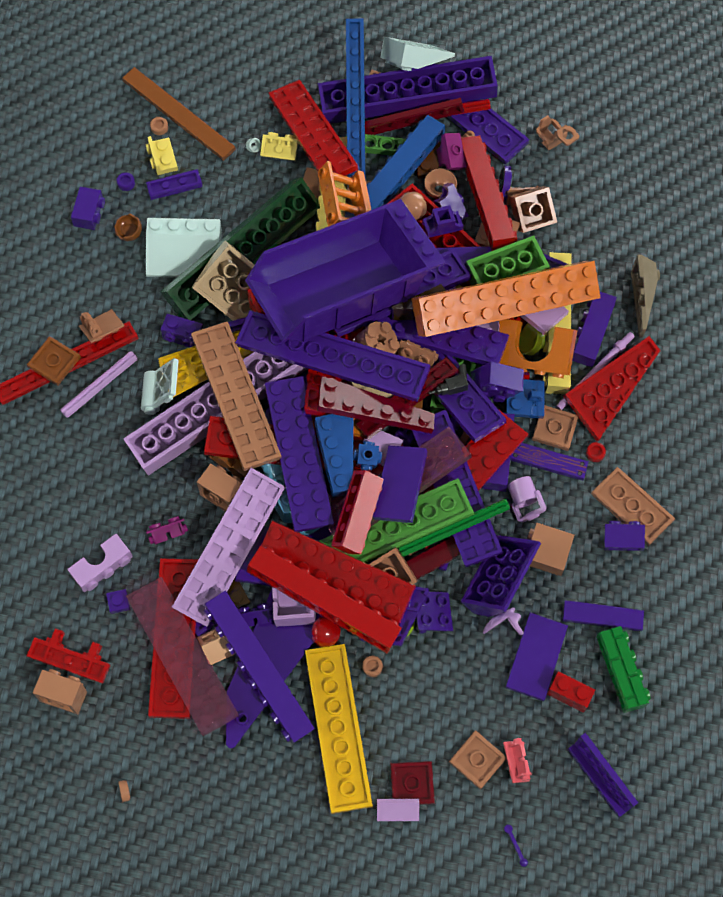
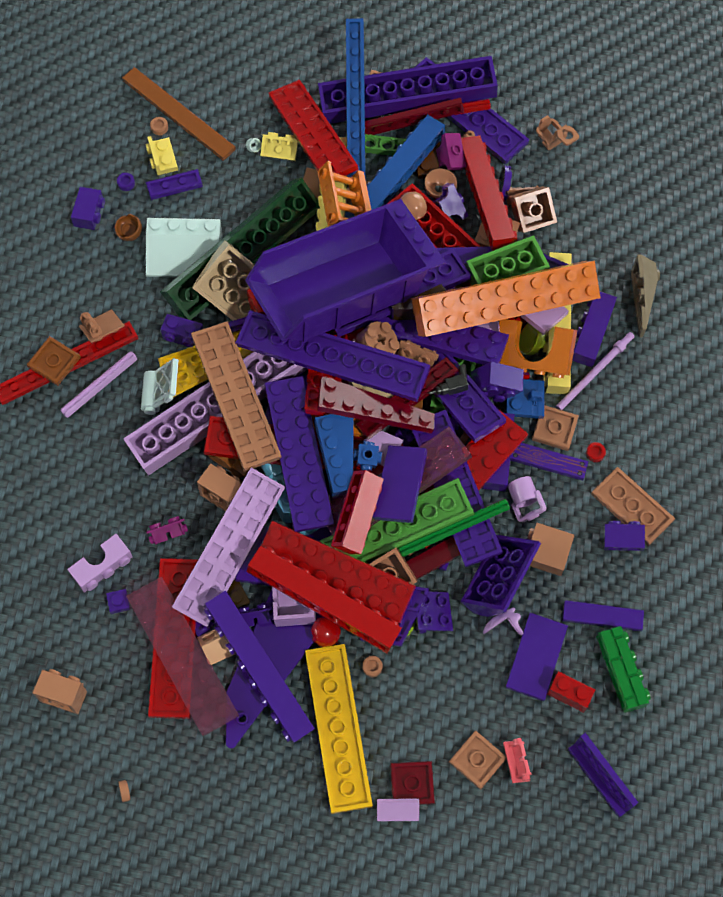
(54, 654): red hinge -> none
(412, 54): light aqua slope -> none
(442, 221): dark purple brick -> none
(508, 829): dark purple hinge -> none
(606, 391): red wing -> none

